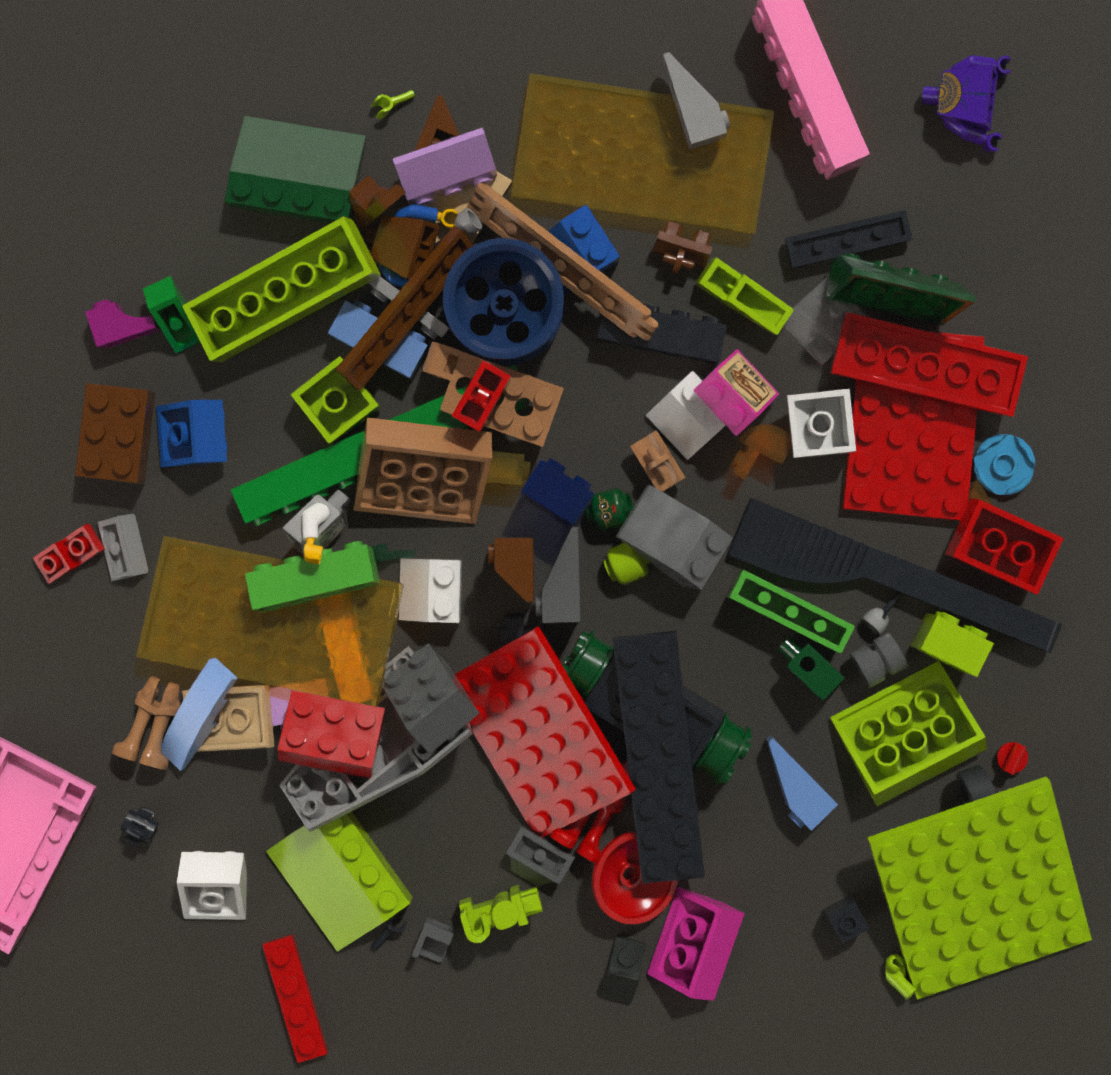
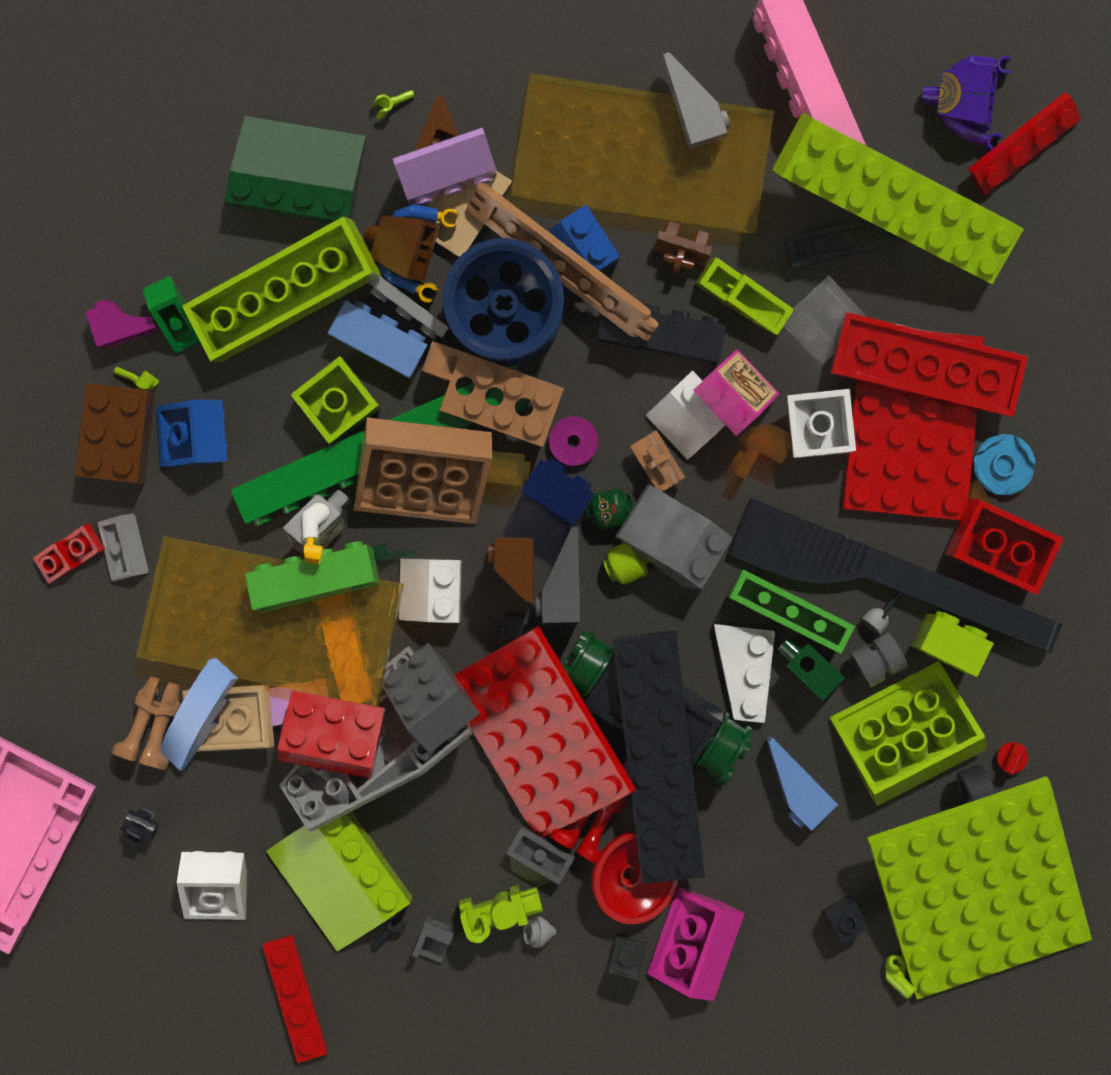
(145, 381): none -> lime hand
(371, 201): reddish brown slope -> none
(403, 311): reddish brown plate -> none
(467, 222): light grey hinge -> none
(481, 396): red brick -> none
(538, 932): none -> light grey plate
(573, 427): none -> magenta piece
(746, 668): none -> white wing
(896, 290): dark green slope -> none
(897, 198): none -> lime brick
(1024, 143): none -> red plate

